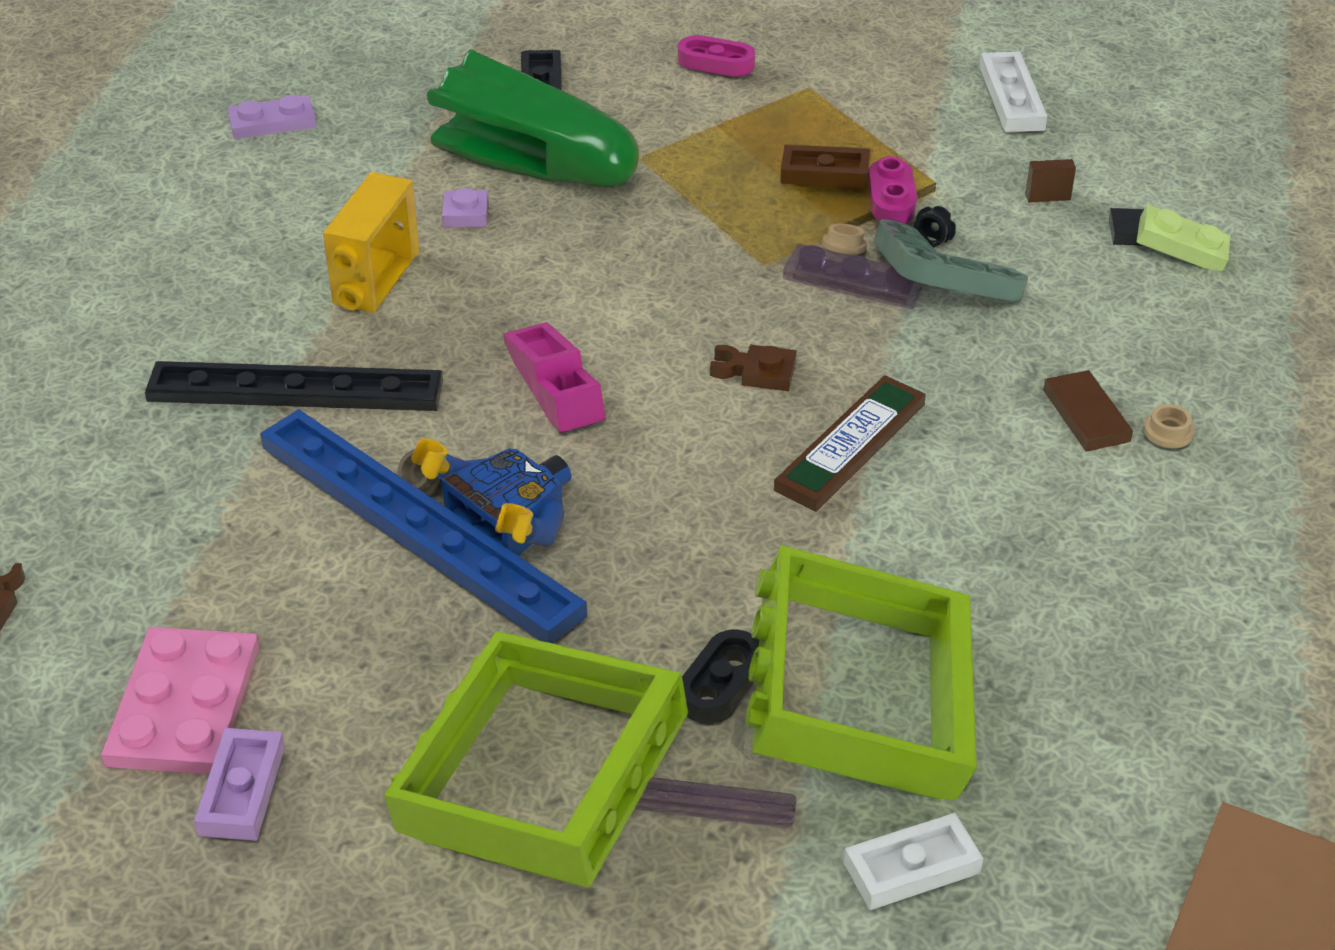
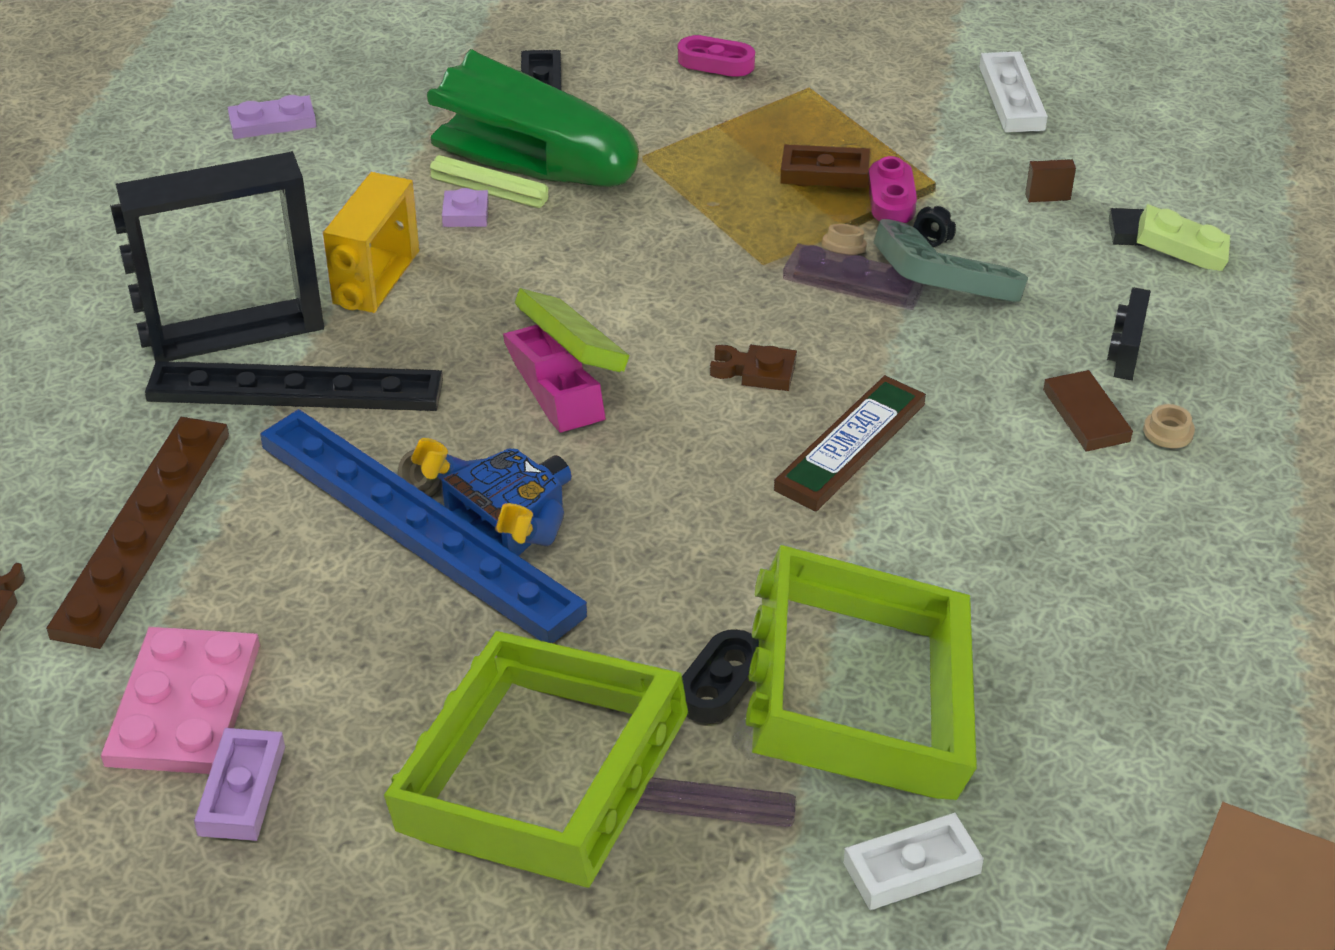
(137, 534): none -> reddish brown plate
(208, 186): none -> black window
(496, 182): none -> yellowish green axle
(572, 330): none -> lime tile
(1130, 323): none -> black plate

